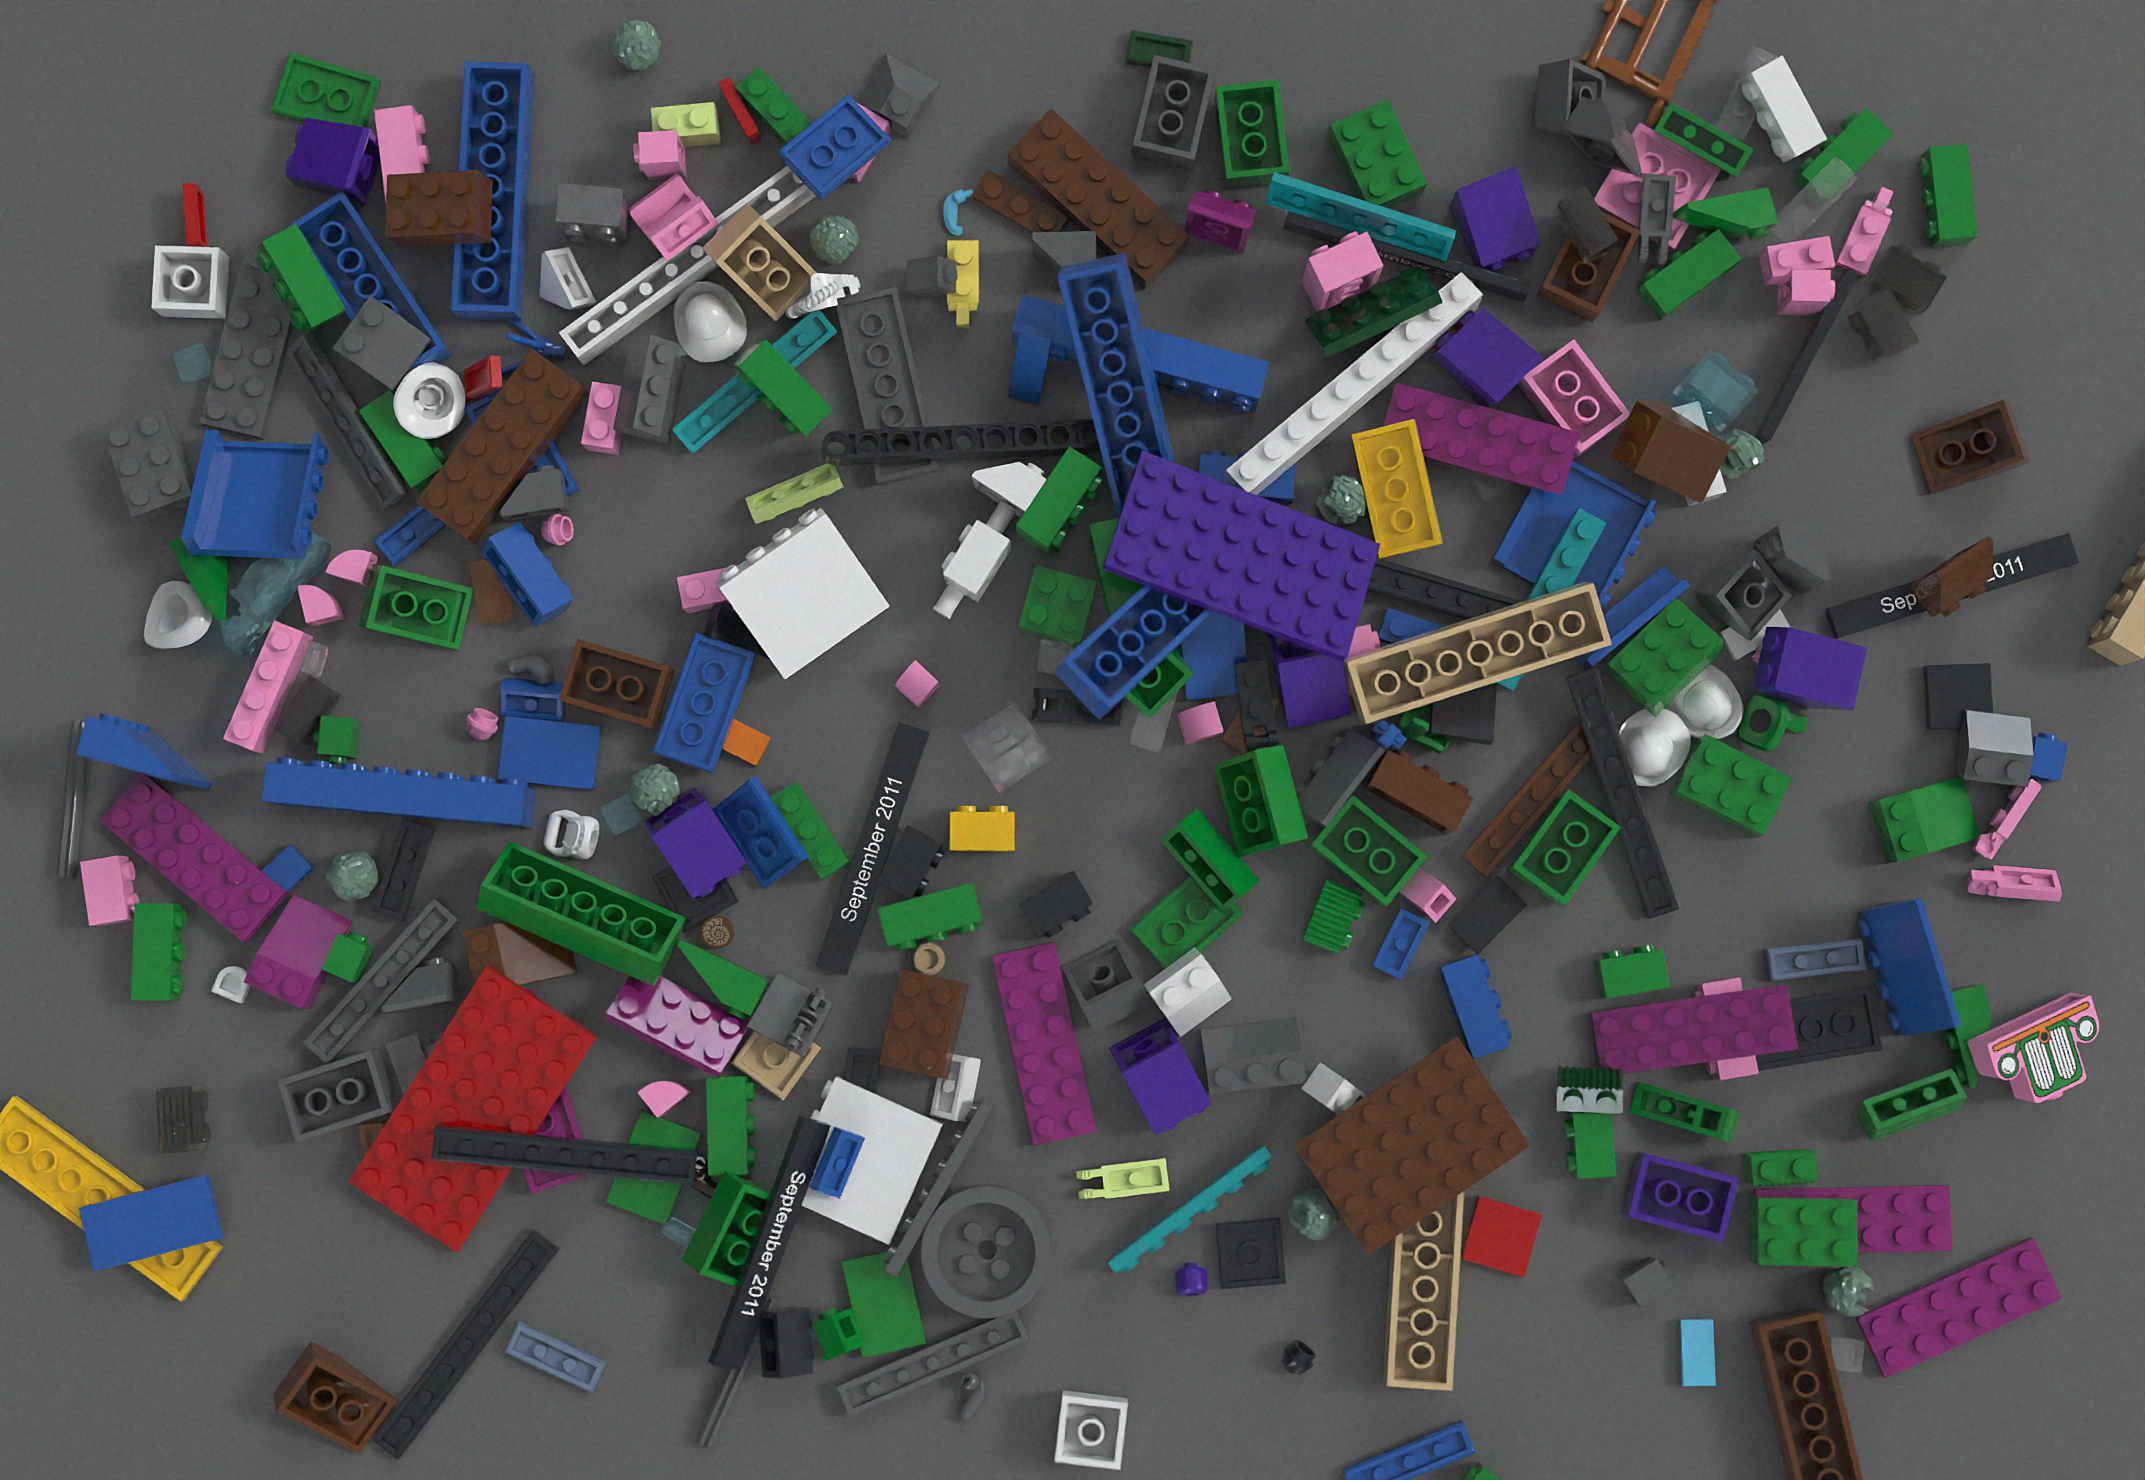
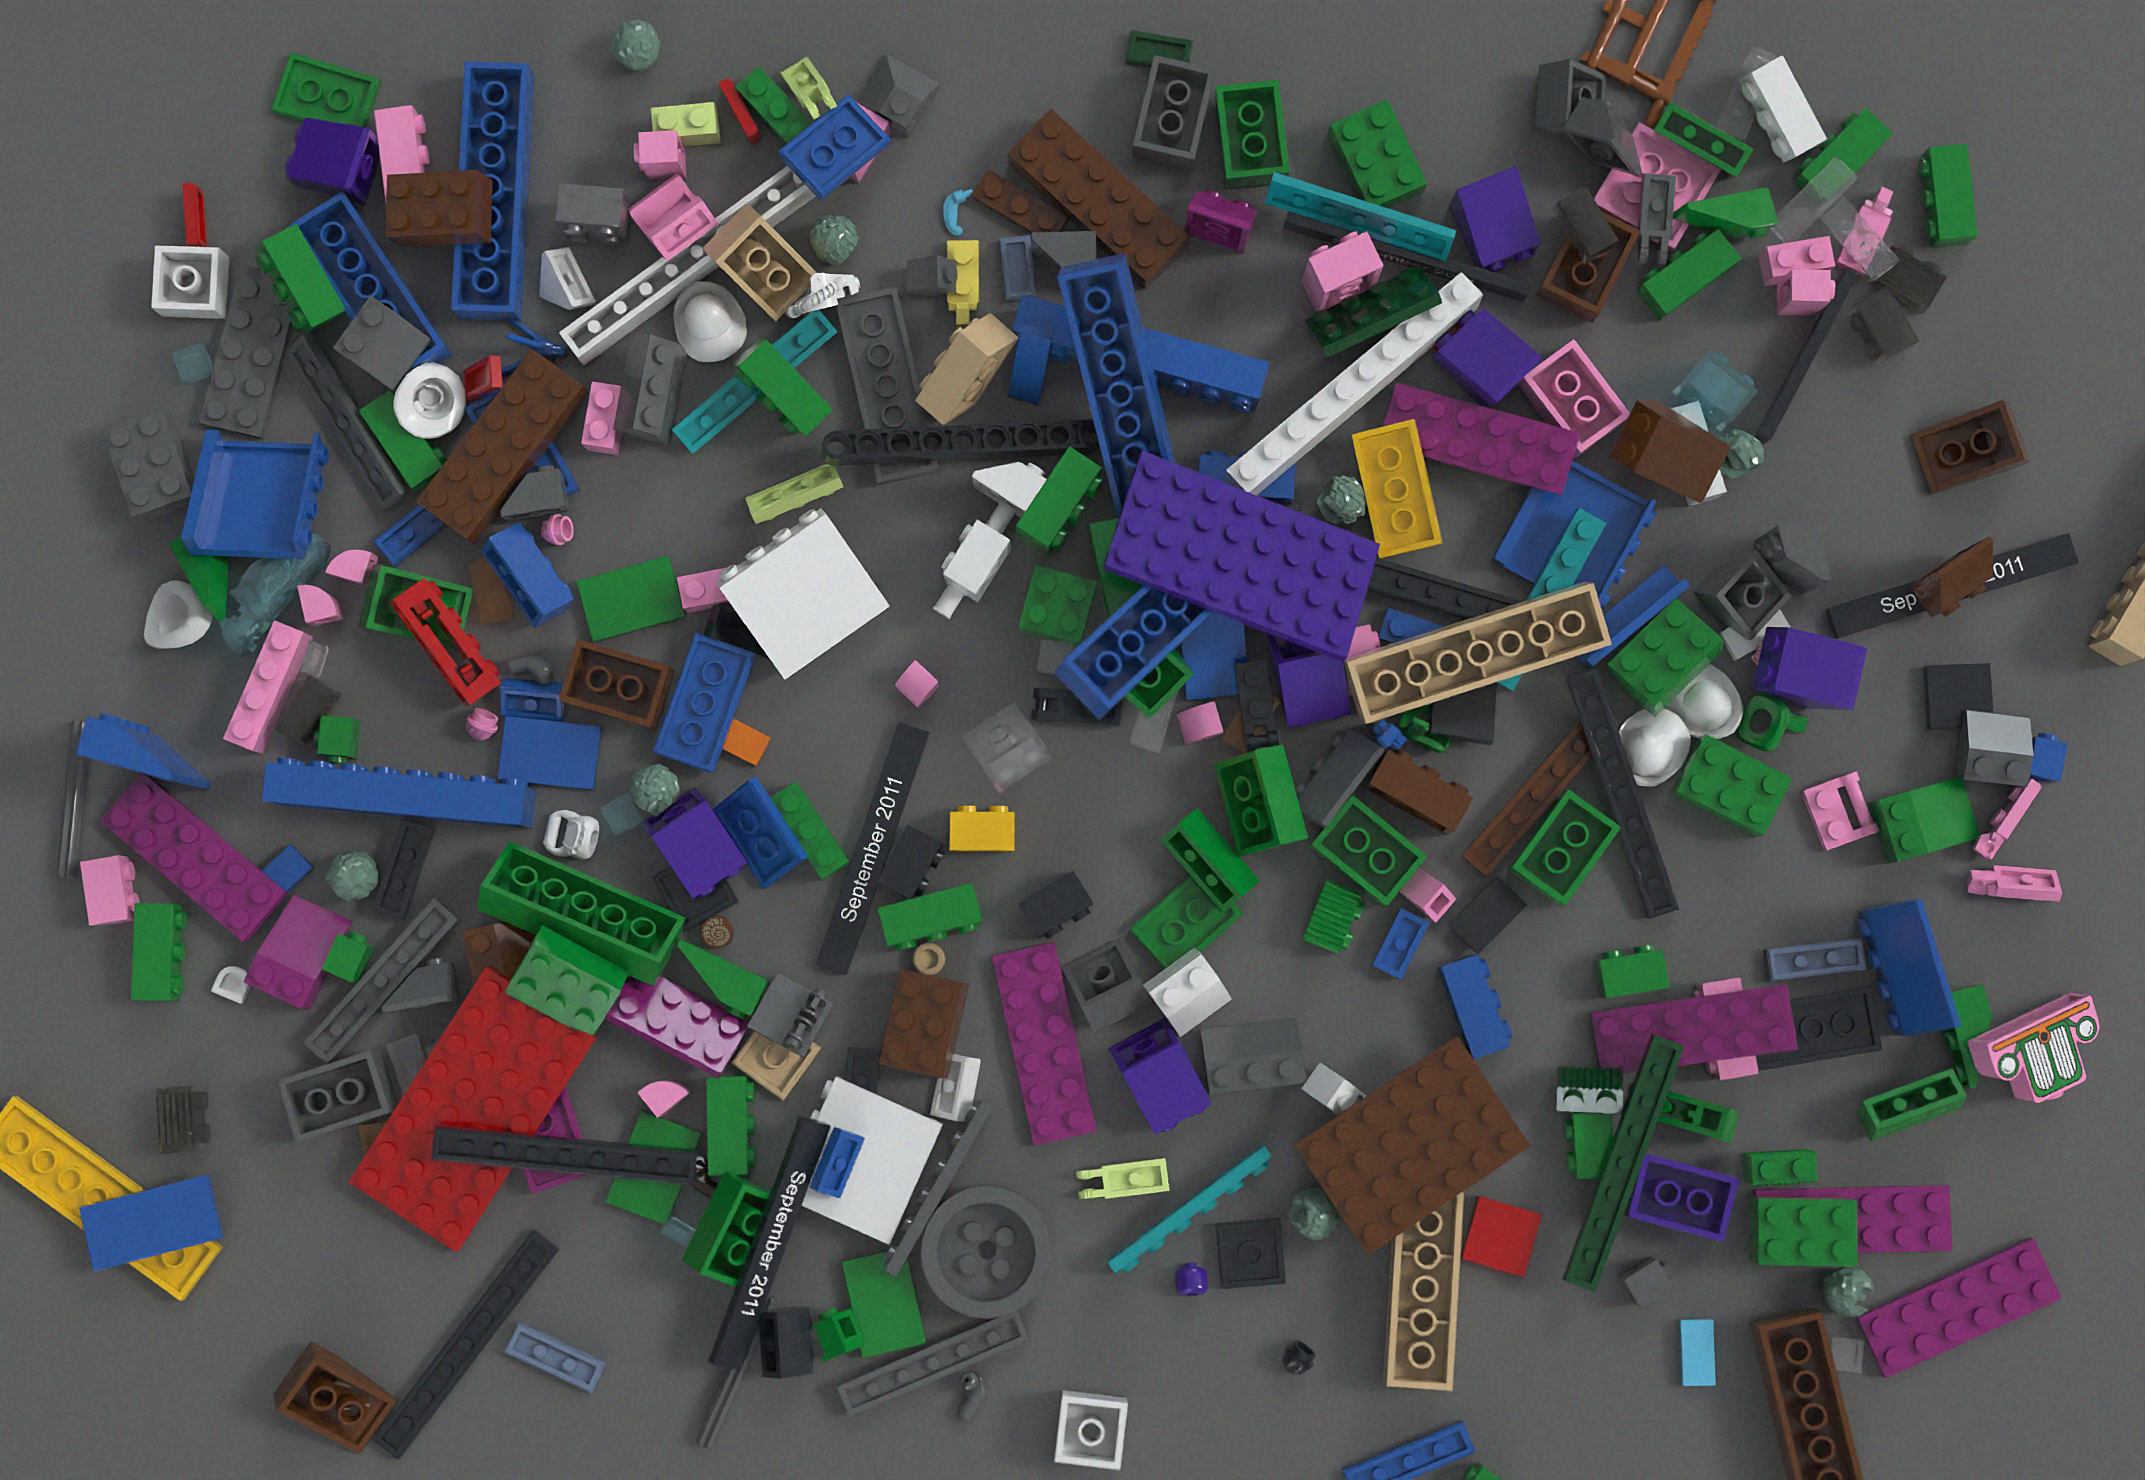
(449, 622): none -> red brick
(566, 981): none -> green brick
(631, 599): none -> green tile
(808, 86): none -> yellowish green hinge
(965, 368): none -> tan brick
(1017, 267): none -> sand blue tile
(1623, 1162): none -> dark green plate
(1830, 815): none -> bright pink plate
(1858, 238): none -> clear tile

